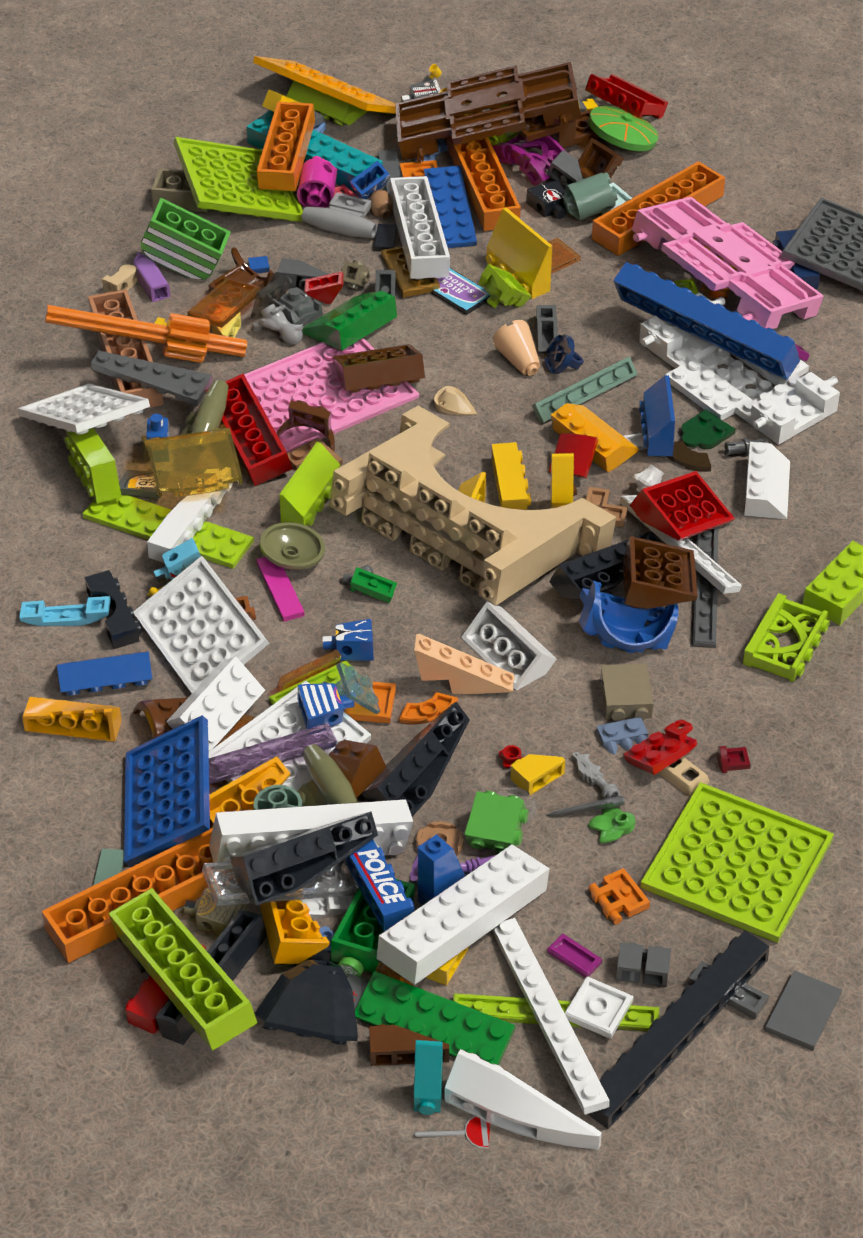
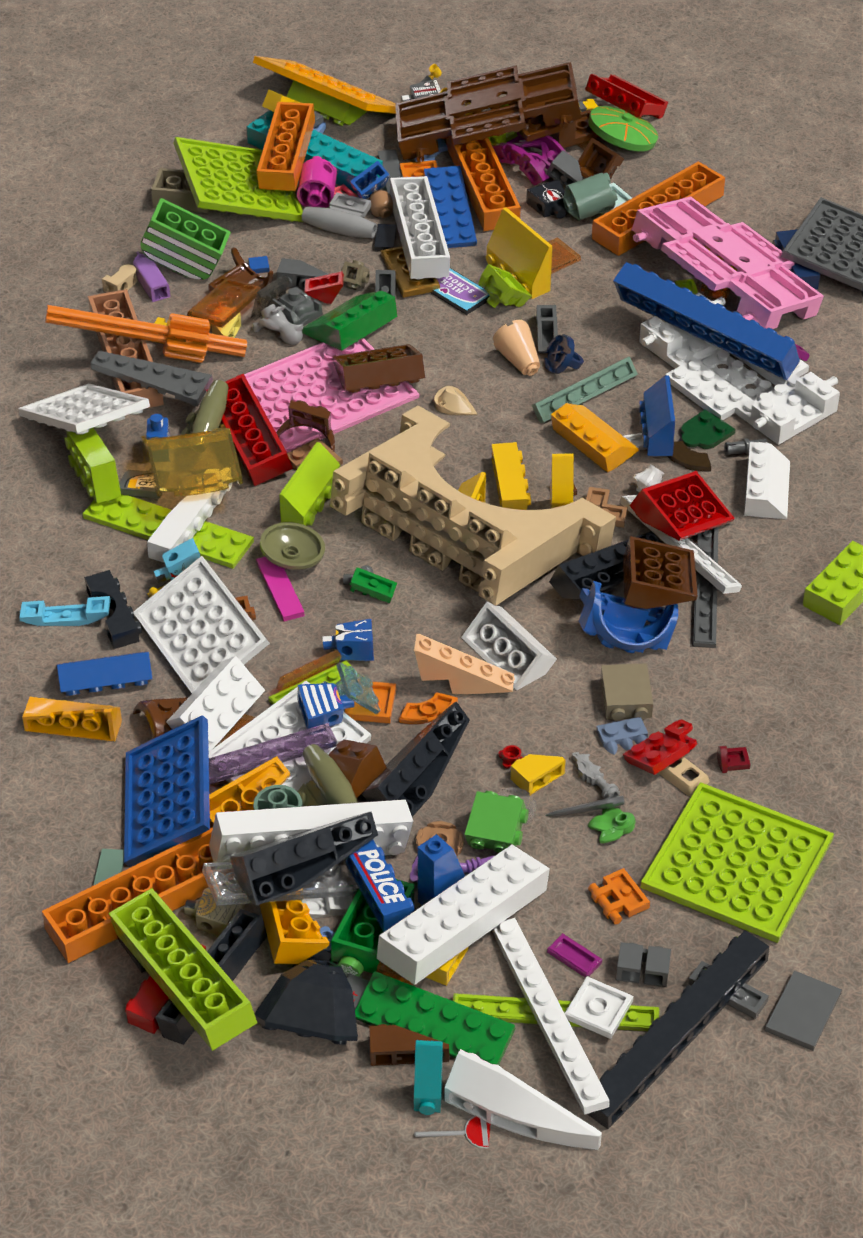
(583, 449): red slope -> none
(781, 611): lime fence -> none

